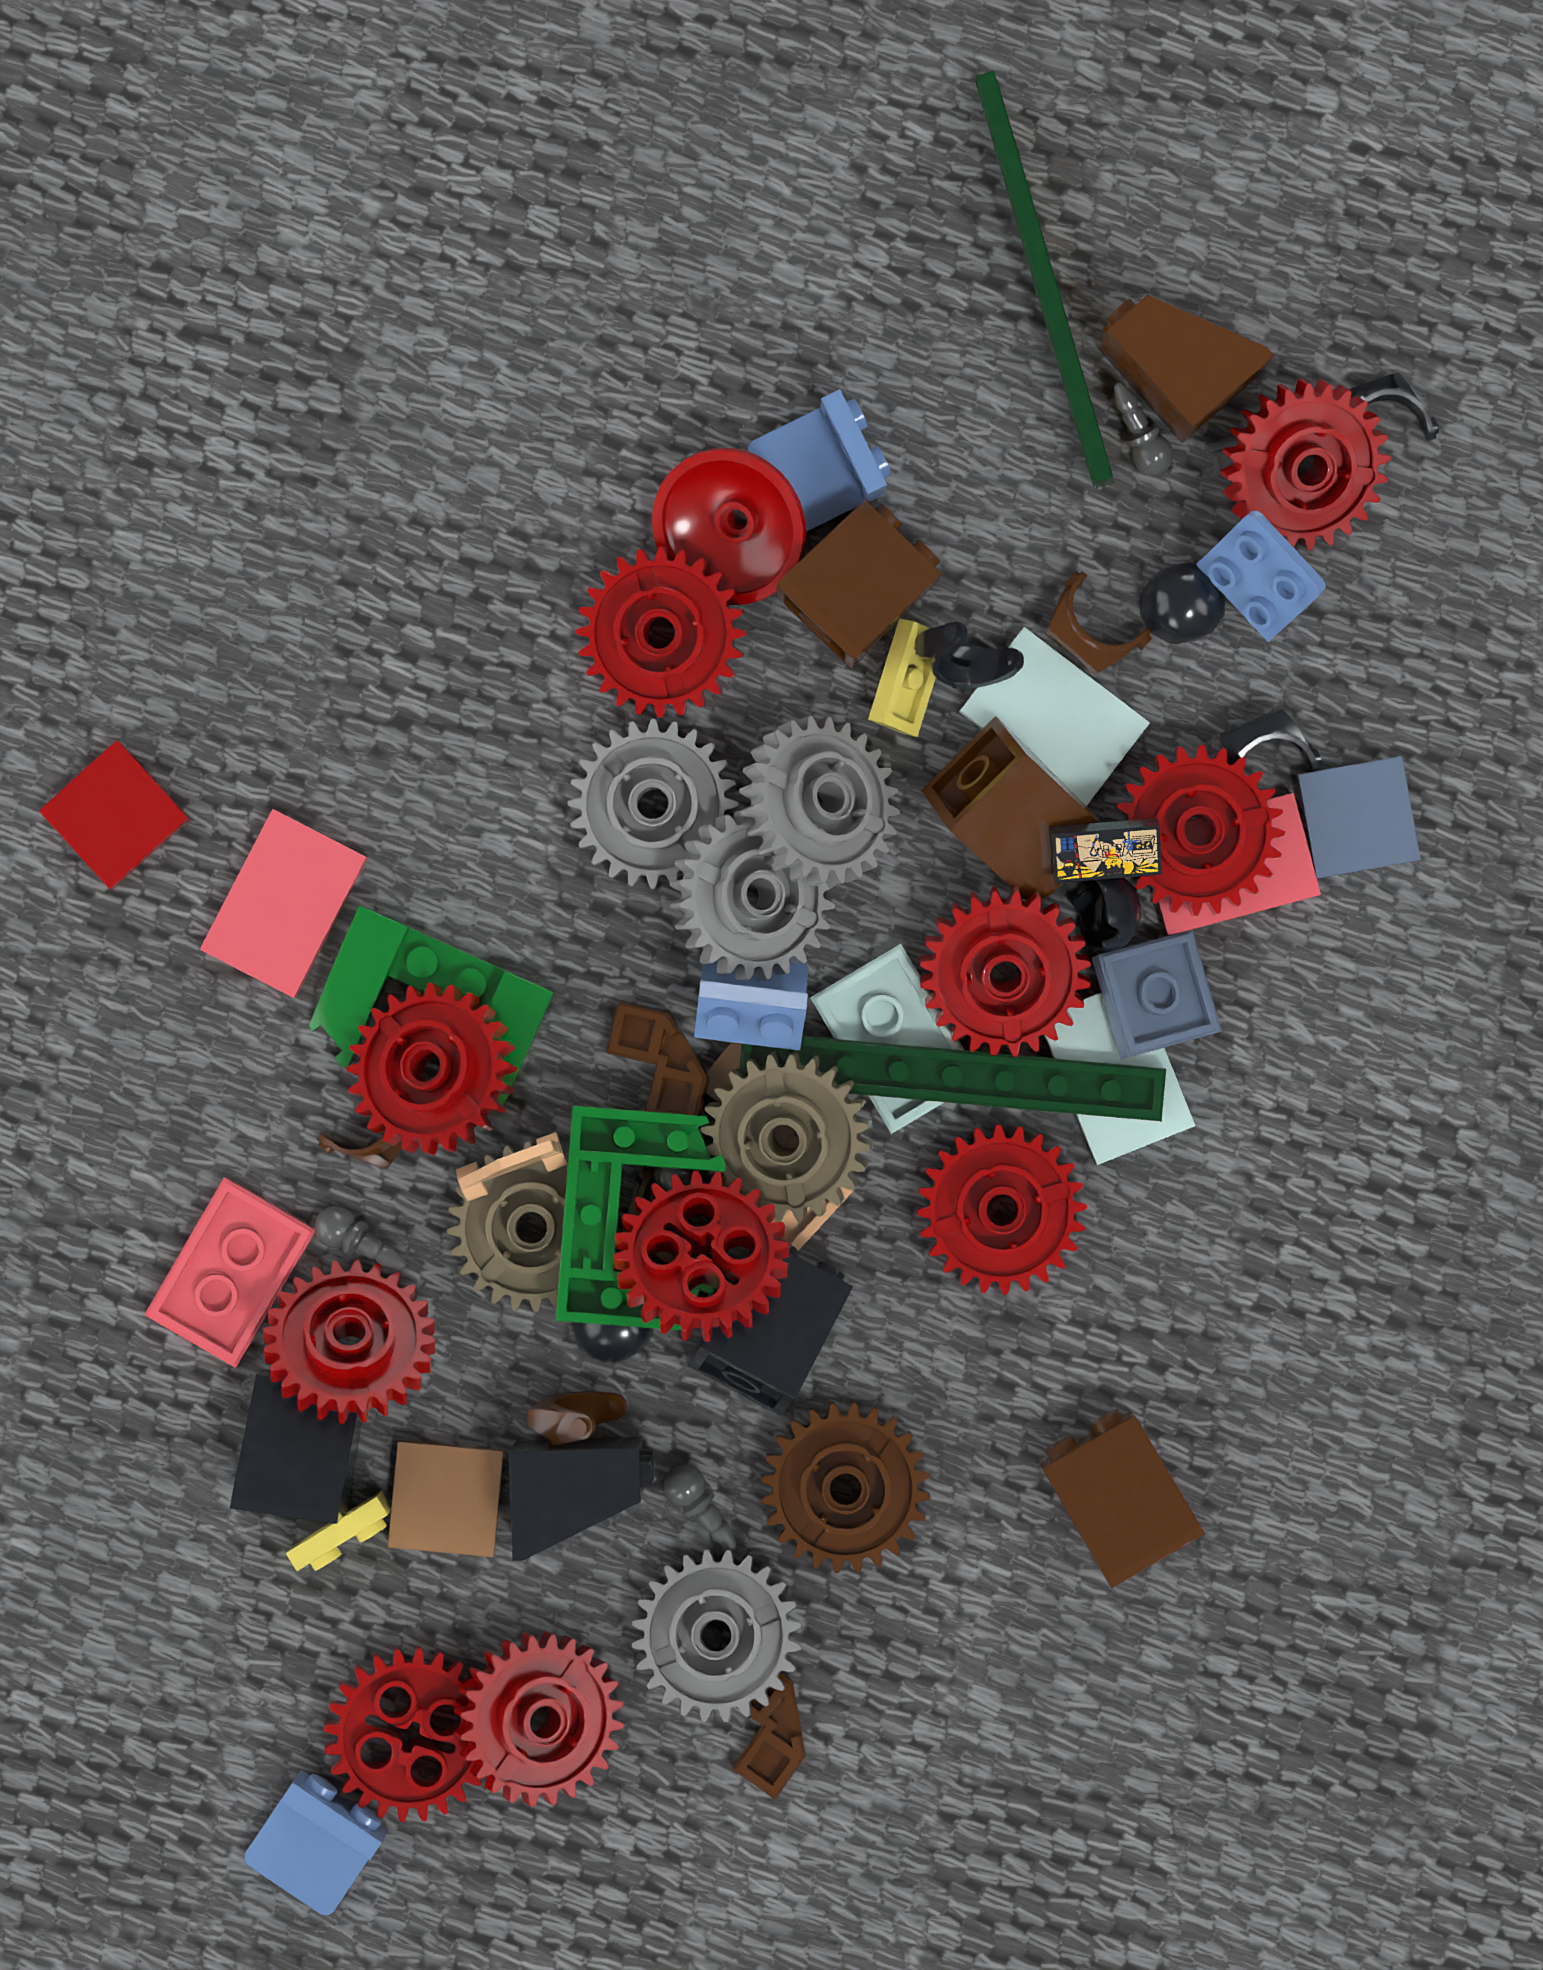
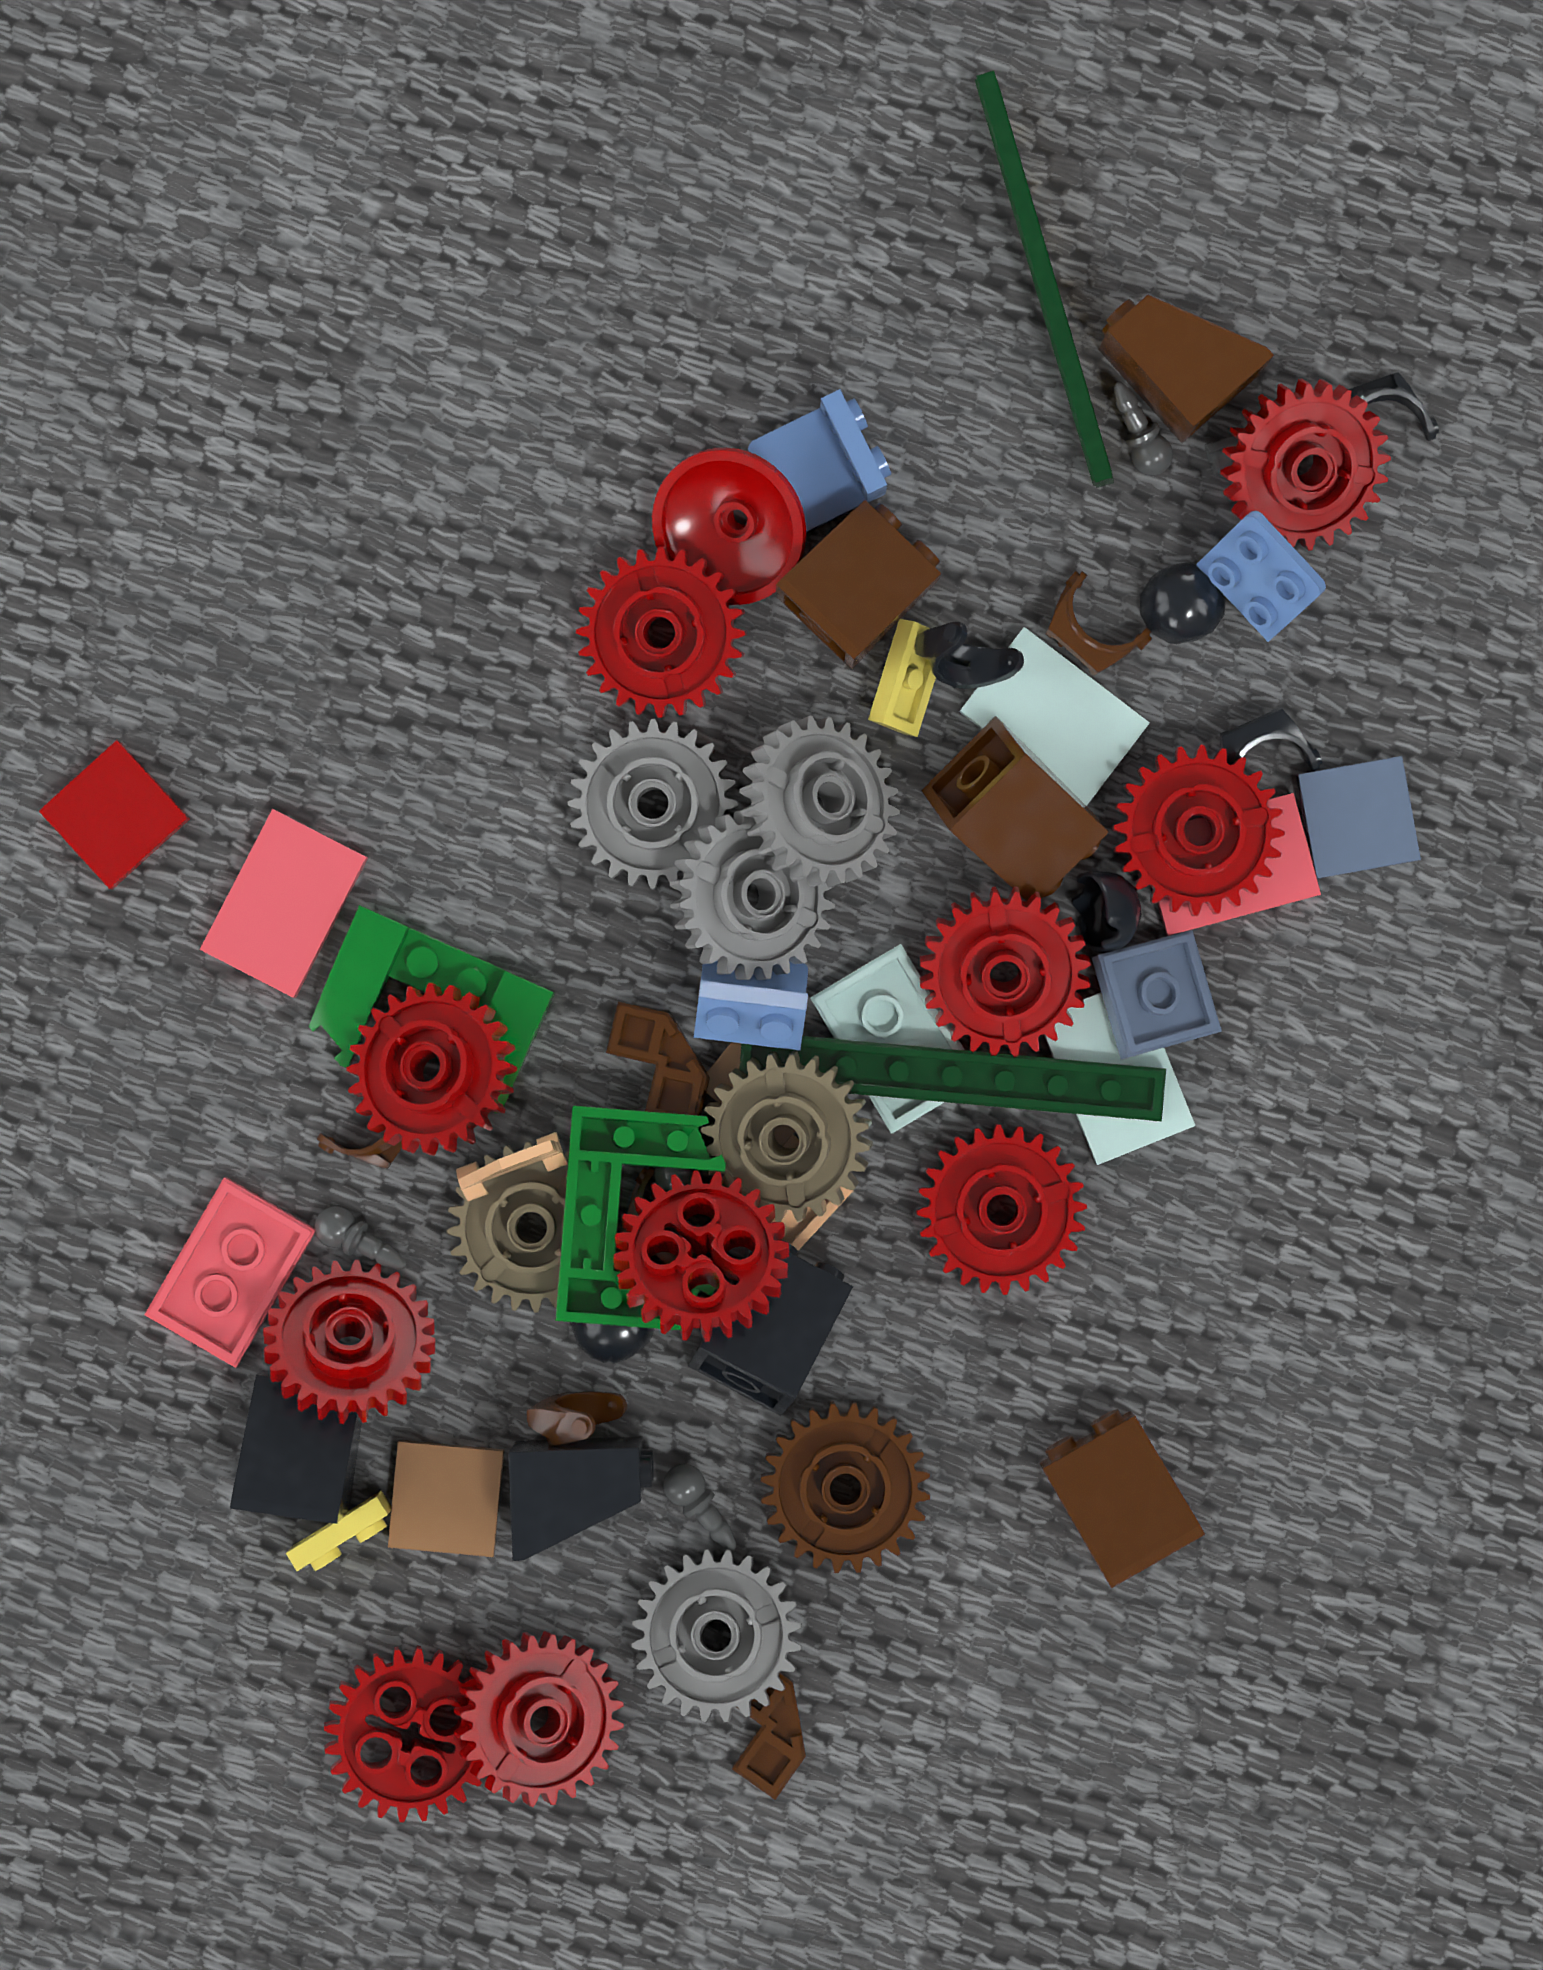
(315, 1843): medium blue bracket -> none
(1106, 850): tile -> none

